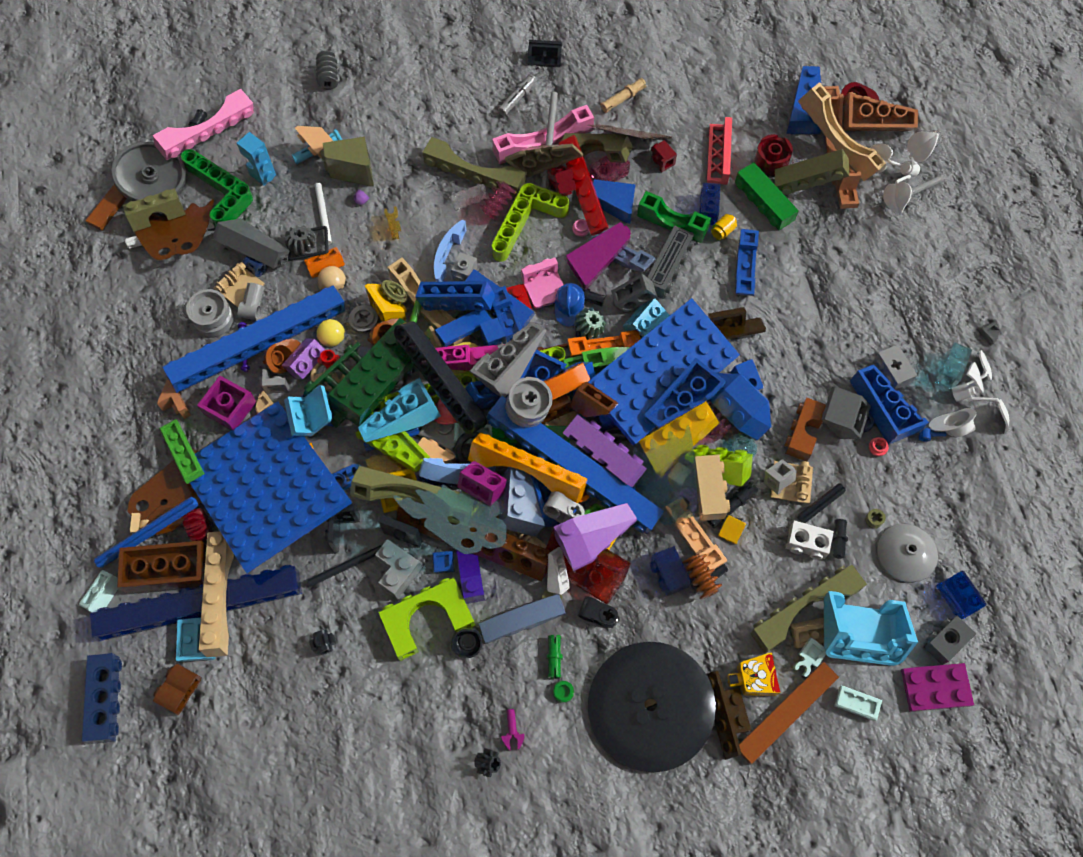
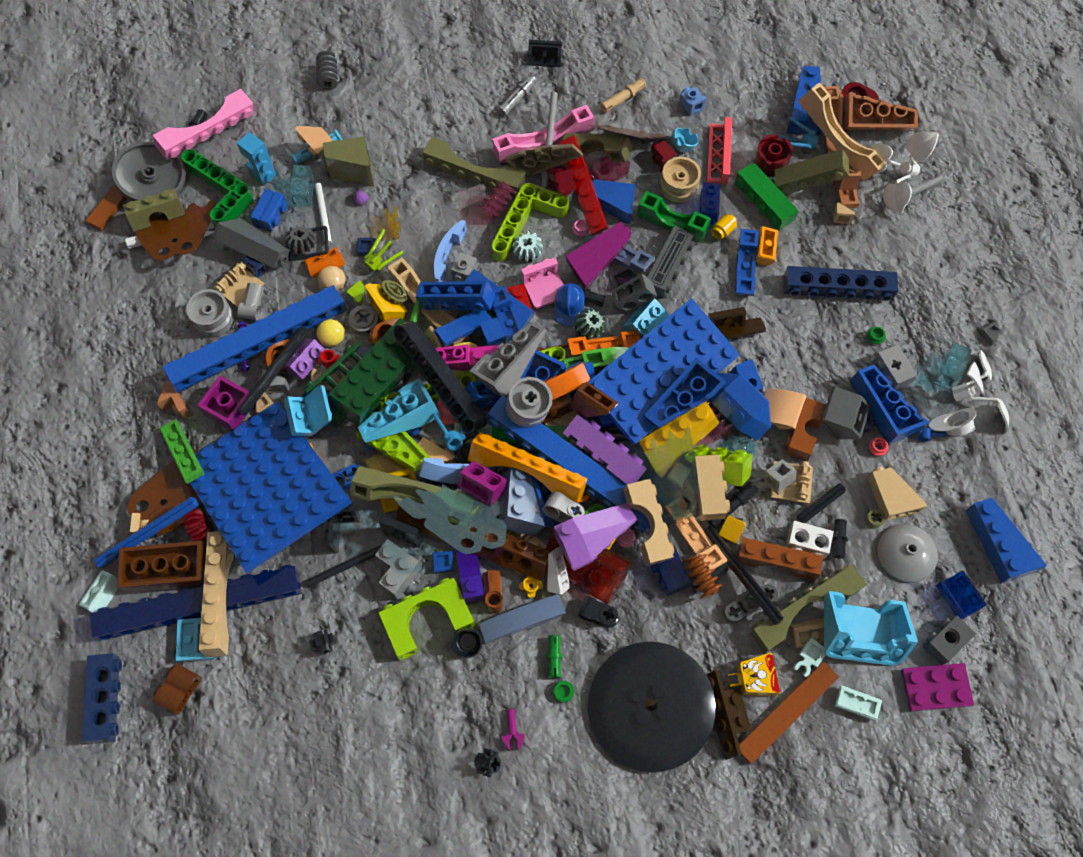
(268, 210): none -> blue brick
(273, 371): none -> black axle
(302, 185): none -> clear light blue brick
(357, 292): none -> lime tile
(364, 246): none -> dark blue tile
(374, 261): none -> lime plant
(452, 438): none -> dark azure plant
(493, 590): none -> dark orange piece
(527, 246): none -> light aqua gear
(531, 592): none -> yellow plate
(624, 276): none -> black slope
(627, 539): none -> bright pink plate
(642, 498): none -> tan arch
(680, 179): none -> tan wheel
(684, 140): none -> medium azure hair
(692, 100): none -> medium blue brick
(735, 605): none -> dark grey beam
(745, 577): none -> black axle
(766, 246): none -> light orange brick
(784, 407): none -> light nougat slope
(799, 562): none -> dark orange arch
(808, 140): none -> dark azure plant
(842, 214): none -> tan slope
(867, 279): none -> dark blue brick
(876, 335): none -> green plate
(894, 494): none -> tan slope
(1003, 542): none -> blue wedge

